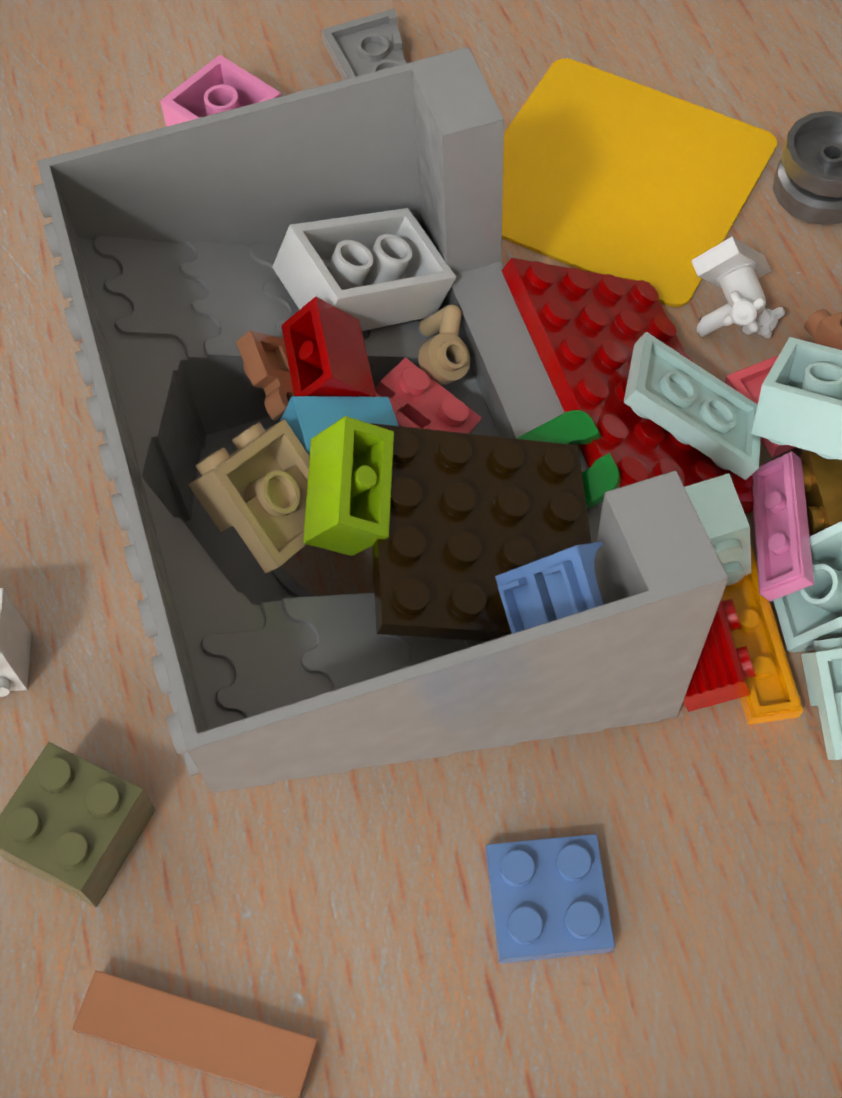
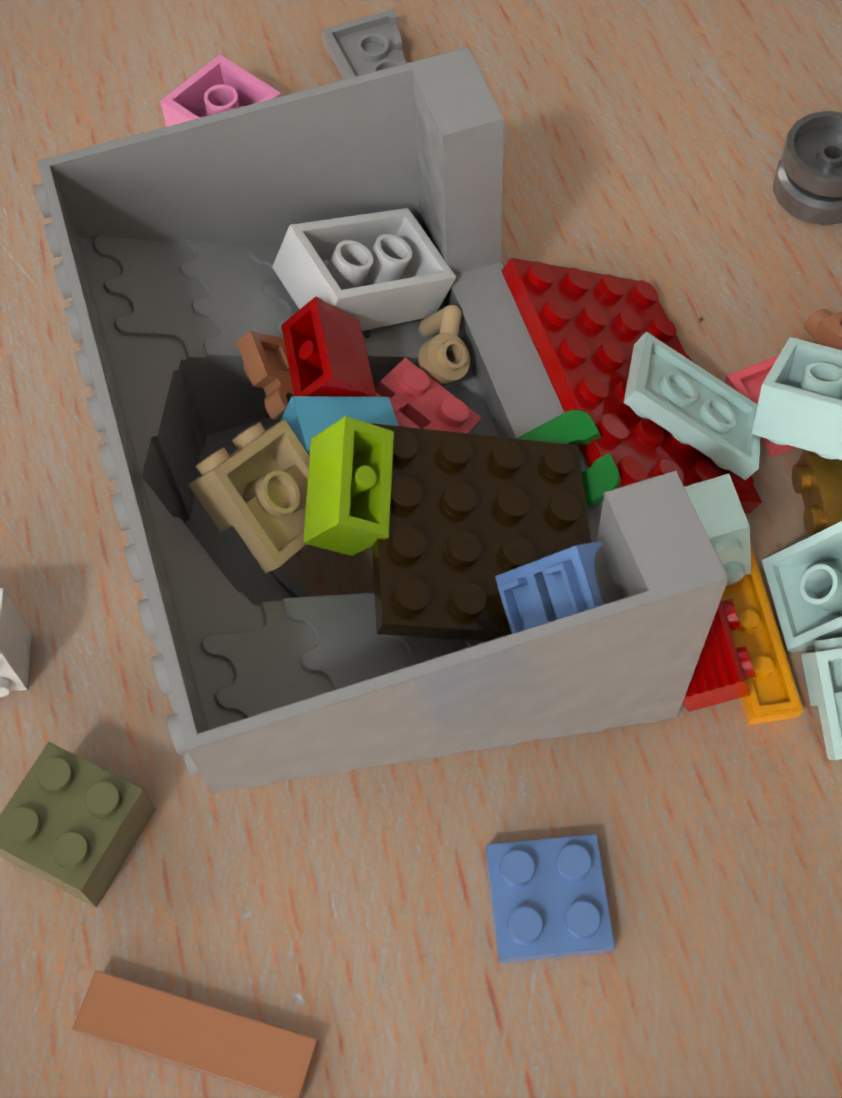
(625, 177): yellow piece -> none
(737, 270): white piece -> none
(781, 528): bright pink tile -> none

